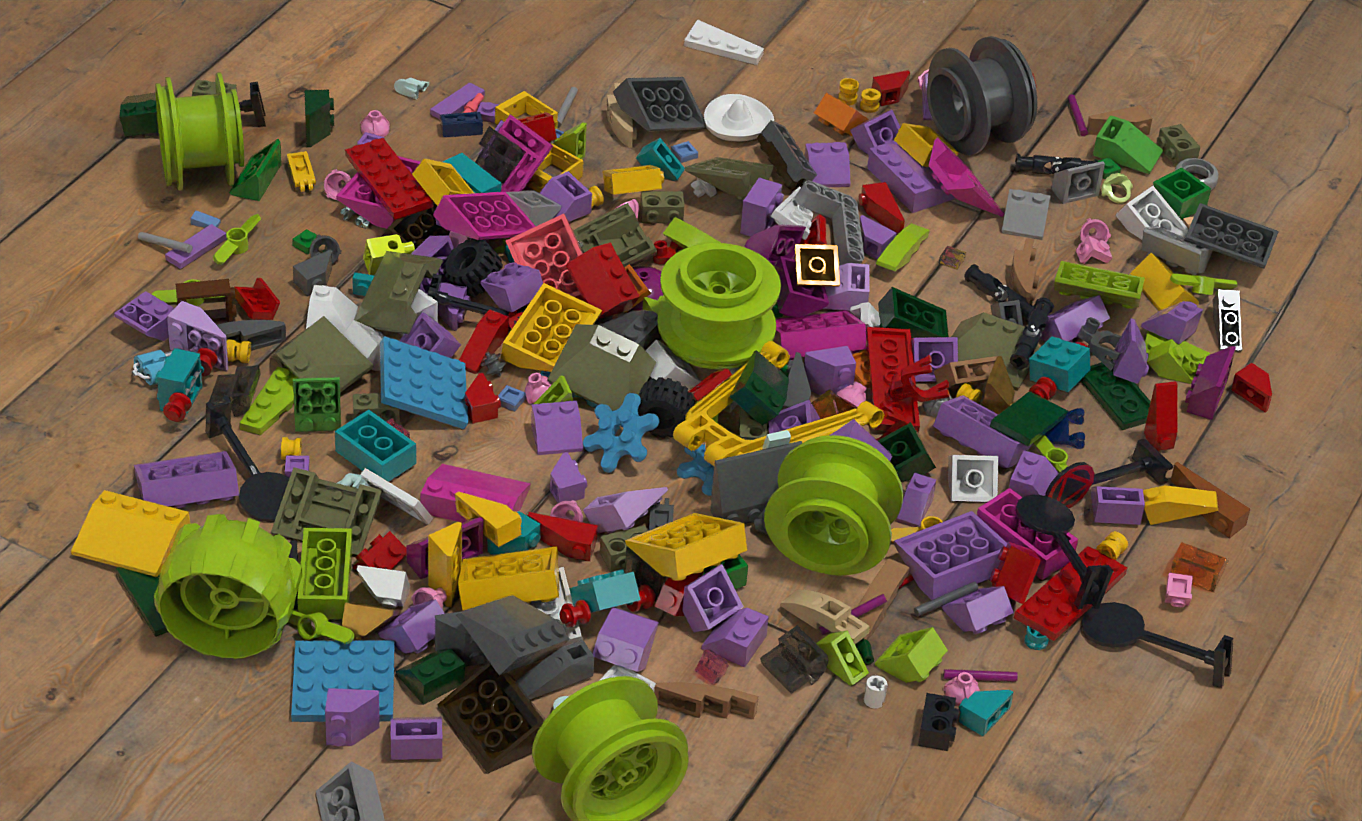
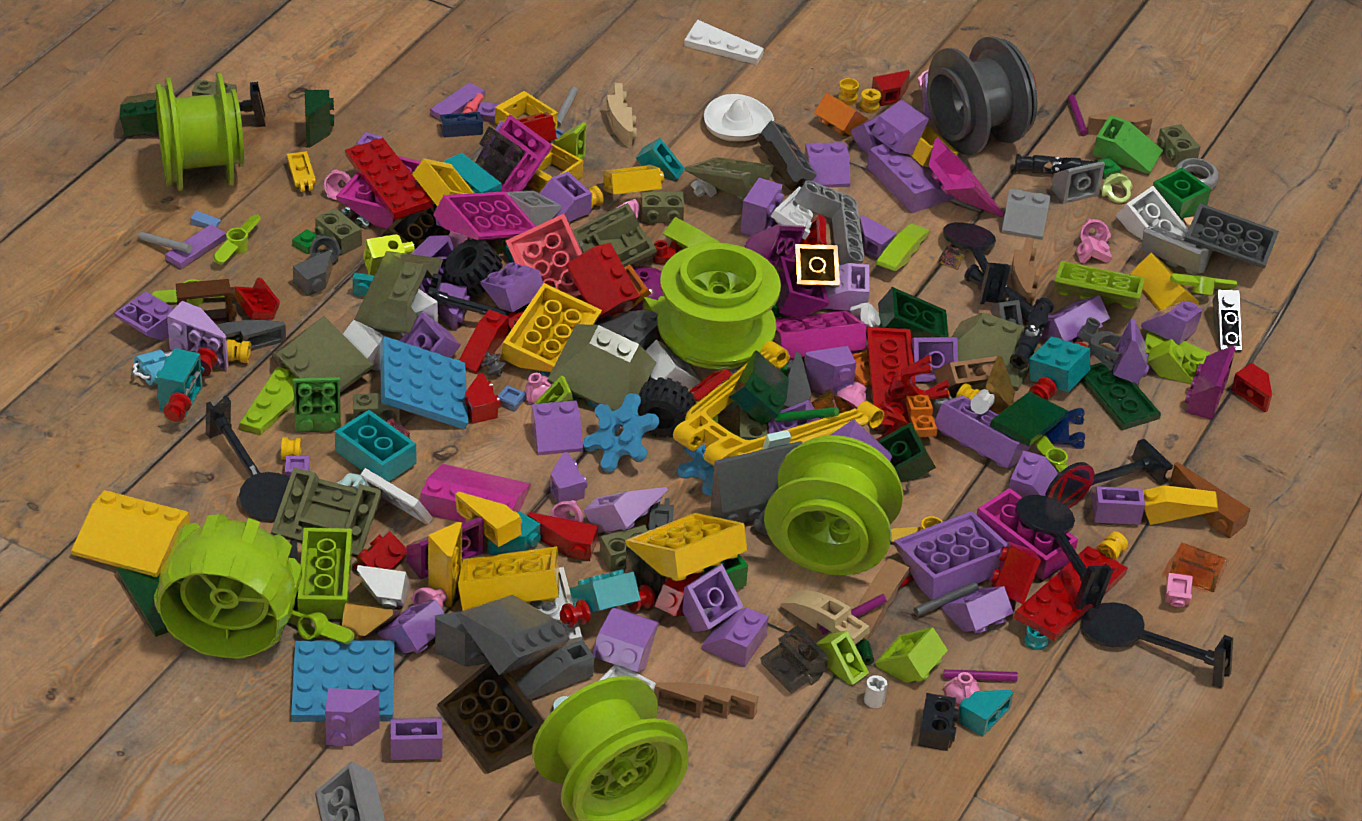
(188, 480): medium lavender slope -> none
(238, 387): clear smoke brick -> none
(258, 172): green slope -> none
(333, 305): white slope -> none
(340, 228): none -> olive brick
(375, 124): bright pink piece -> none
(410, 87): light aqua piece -> none
(433, 675): dark green slope -> none
(660, 103): dark grey slope -> none
(684, 152): medium blue tile -> none
(712, 666): clear pink tile -> none
(807, 414): none -> green bar
(881, 206): red slope -> none
(900, 127): none -> medium lavender slope
(917, 500): medium lavender slope -> none
(920, 415): none -> orange slope
(973, 477): white slope -> none
(977, 240): none -> black piece
(982, 401): none -> white piece
(1162, 416): red slope -> none

